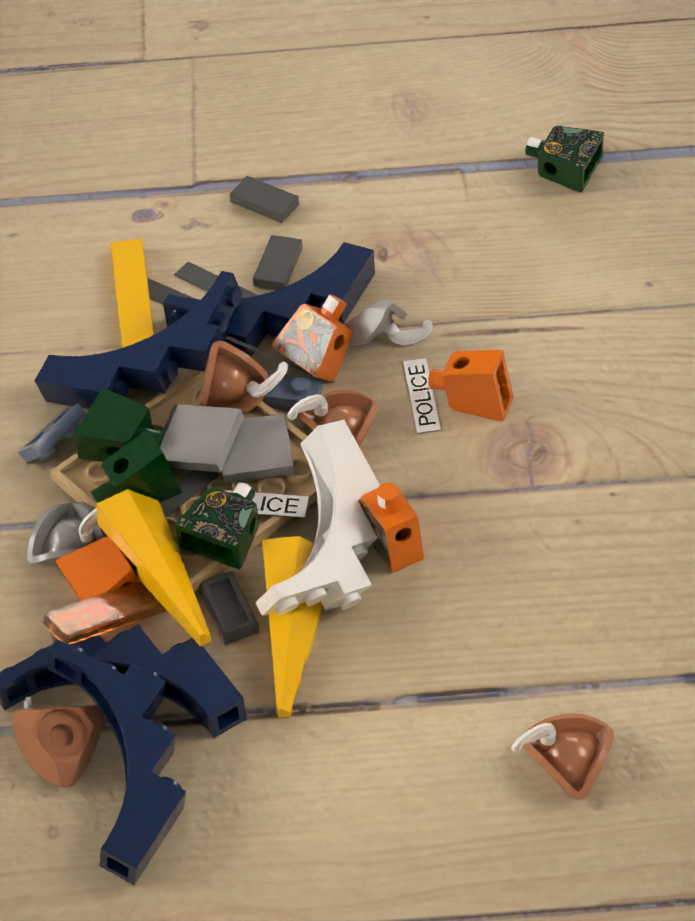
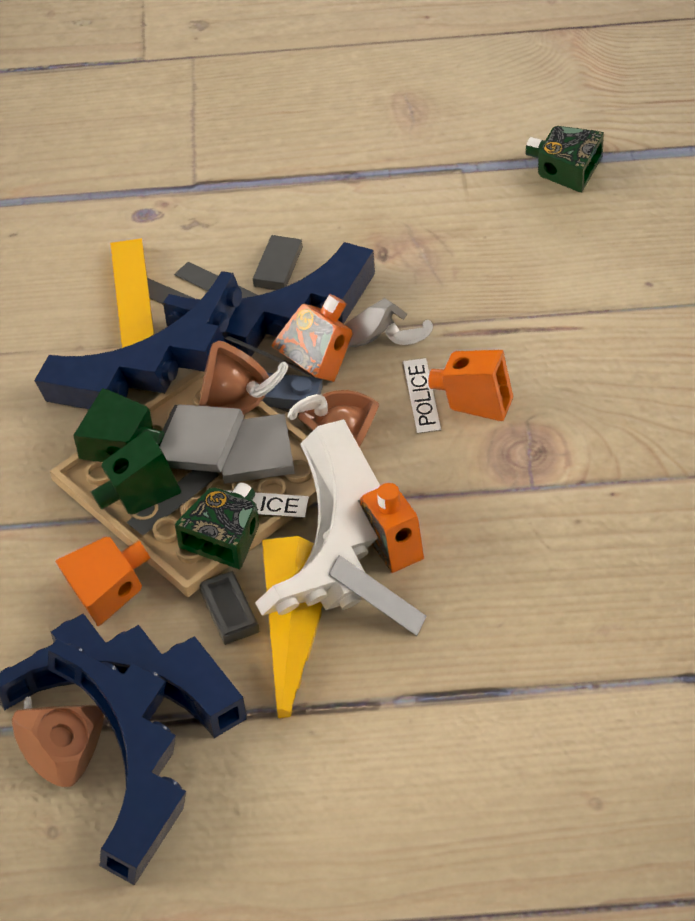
(44, 442): sand blue plate -> none
(63, 531): light grey hat -> none
(102, 613): clear orange tile -> none
(144, 536): yellow wedge -> none
(264, 199): dark grey tile -> none
(377, 595): none -> sticker
(569, 749): nougat hat -> none

